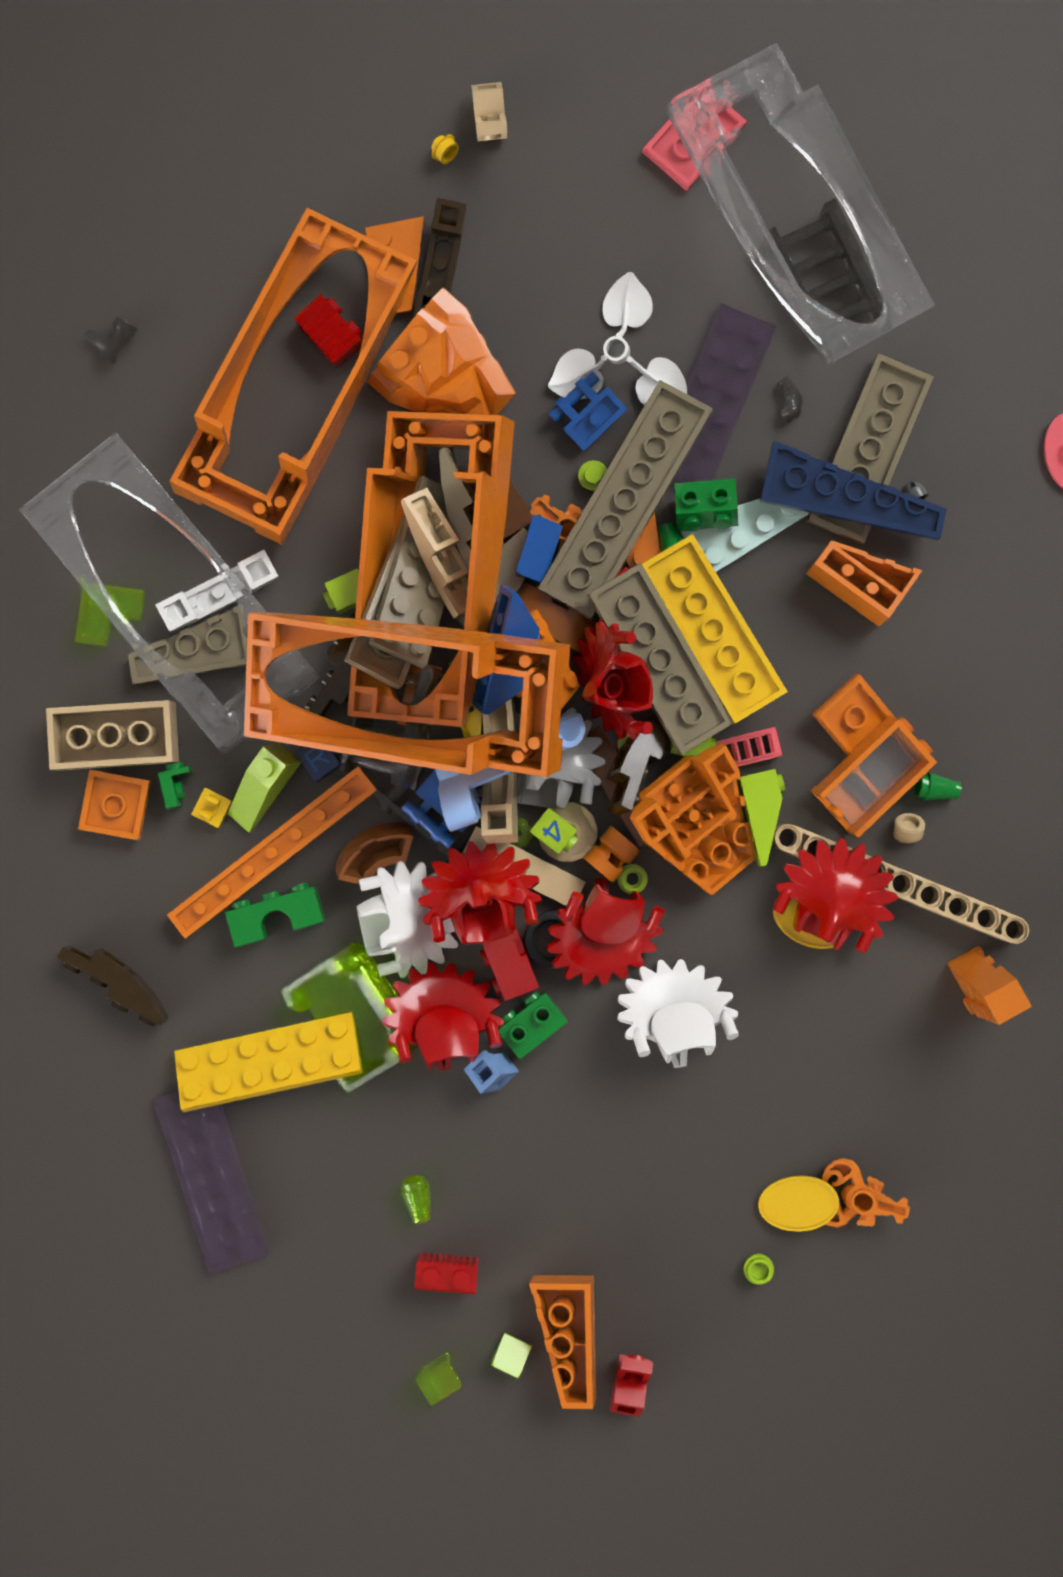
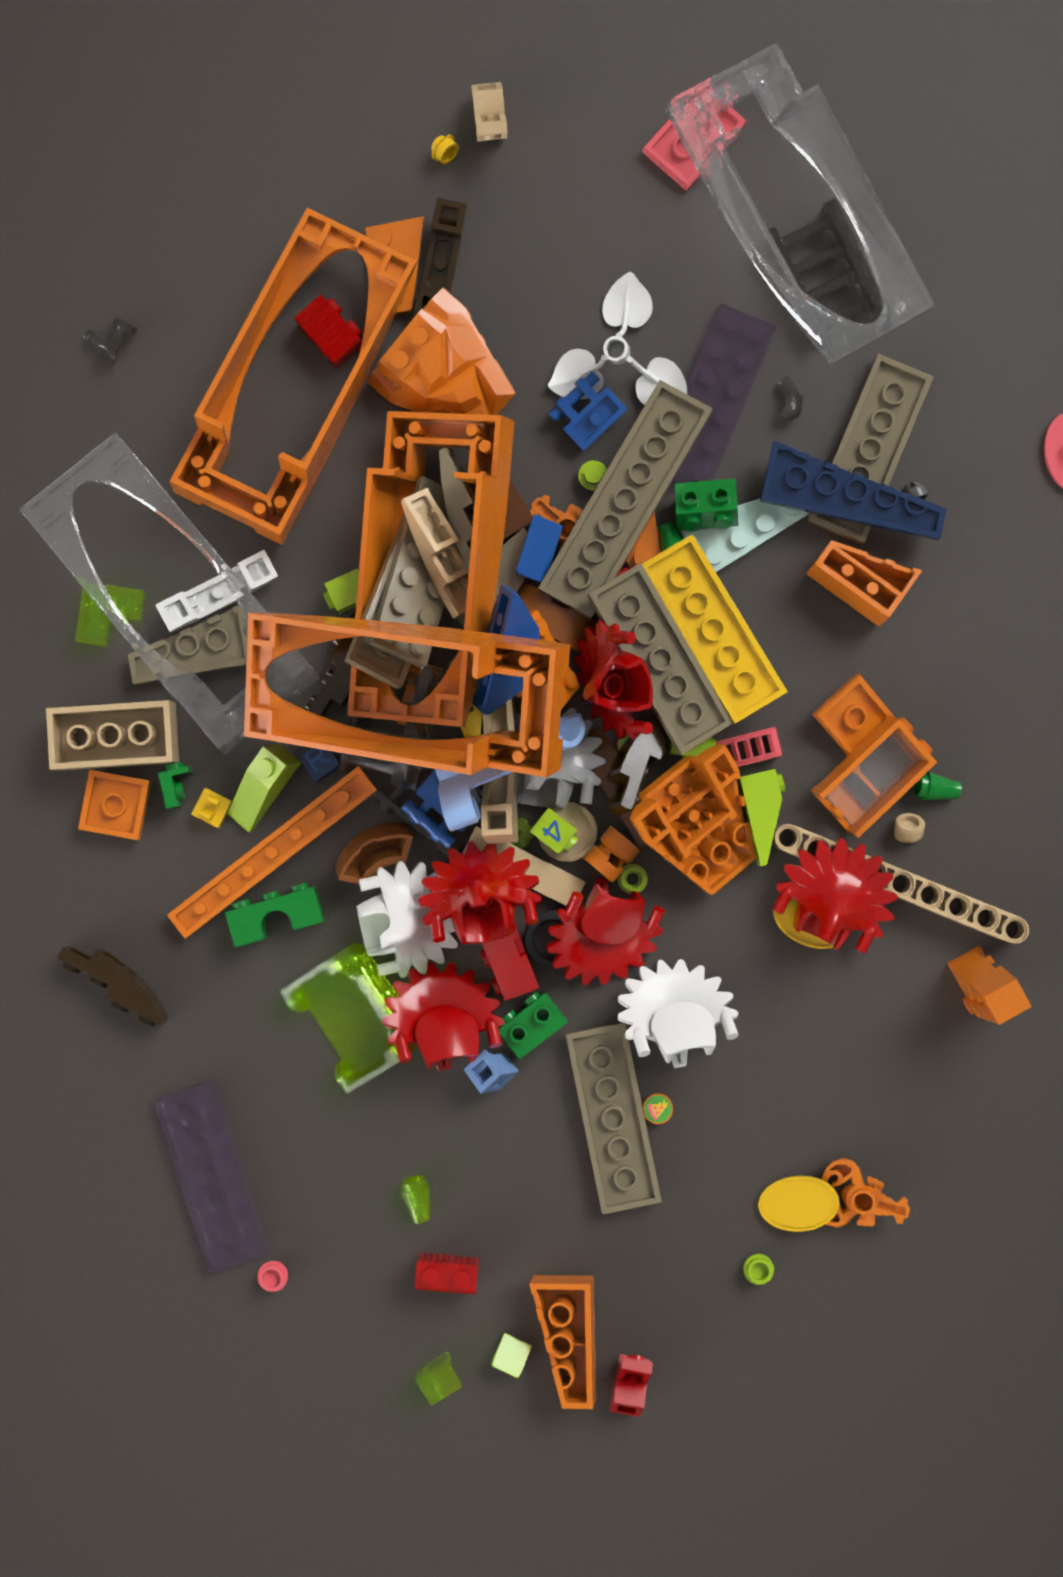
(267, 1062): yellow plate -> none
(272, 1276): none -> coral plate
(613, 1118): none -> dark tan plate
(657, 1108): none -> tile

